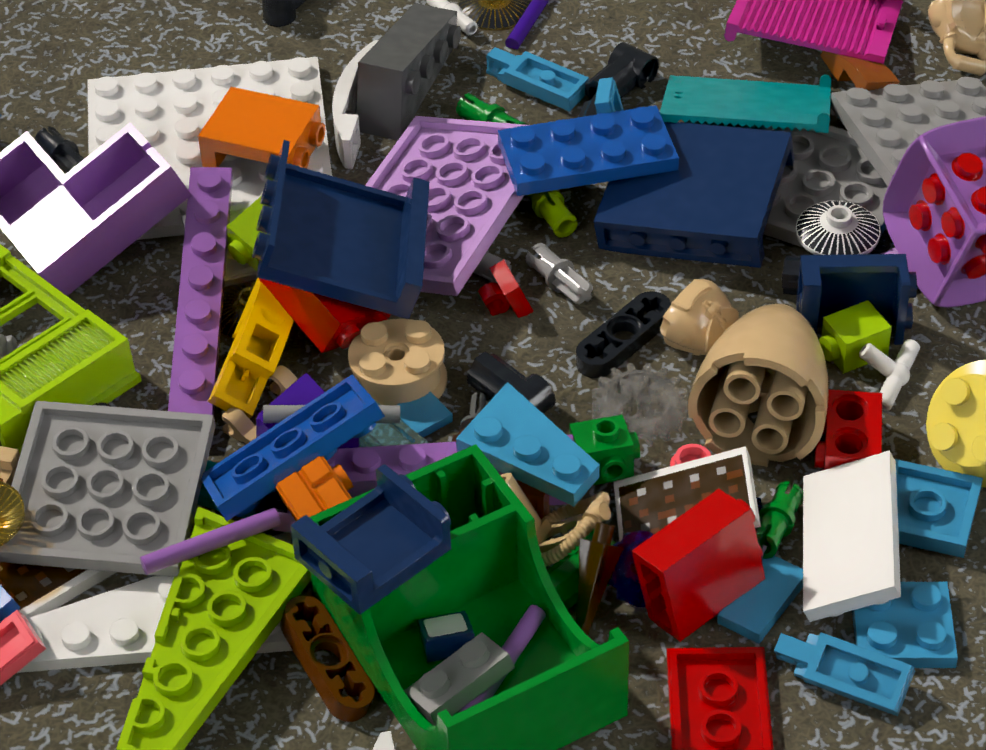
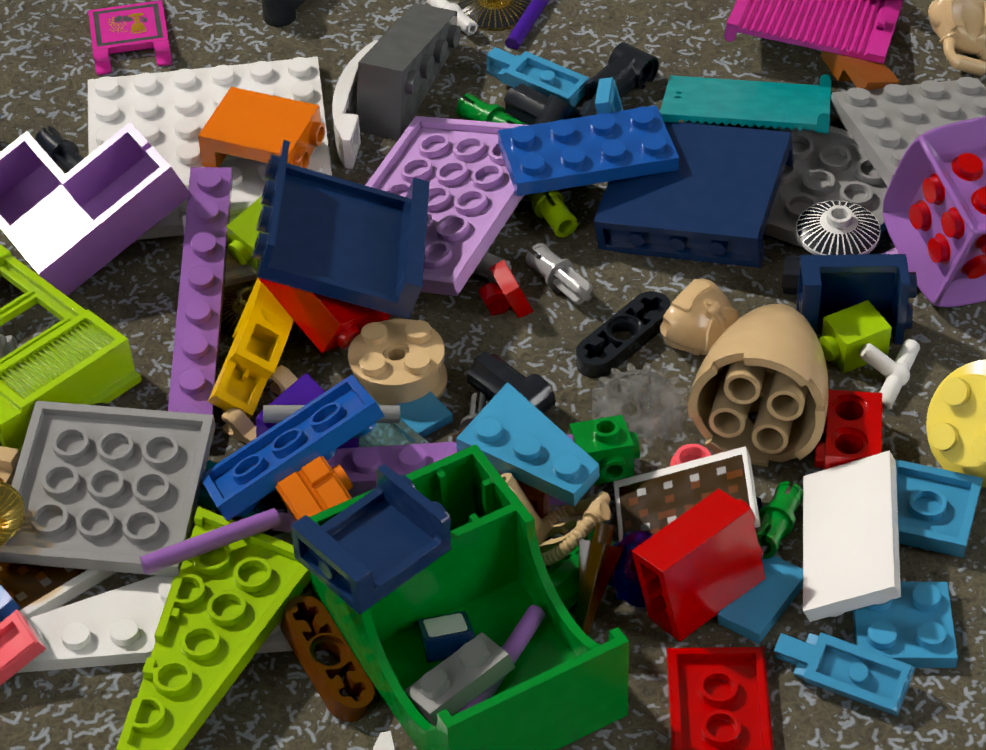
(126, 30): none -> dark pink flag
(535, 108): none -> black piece

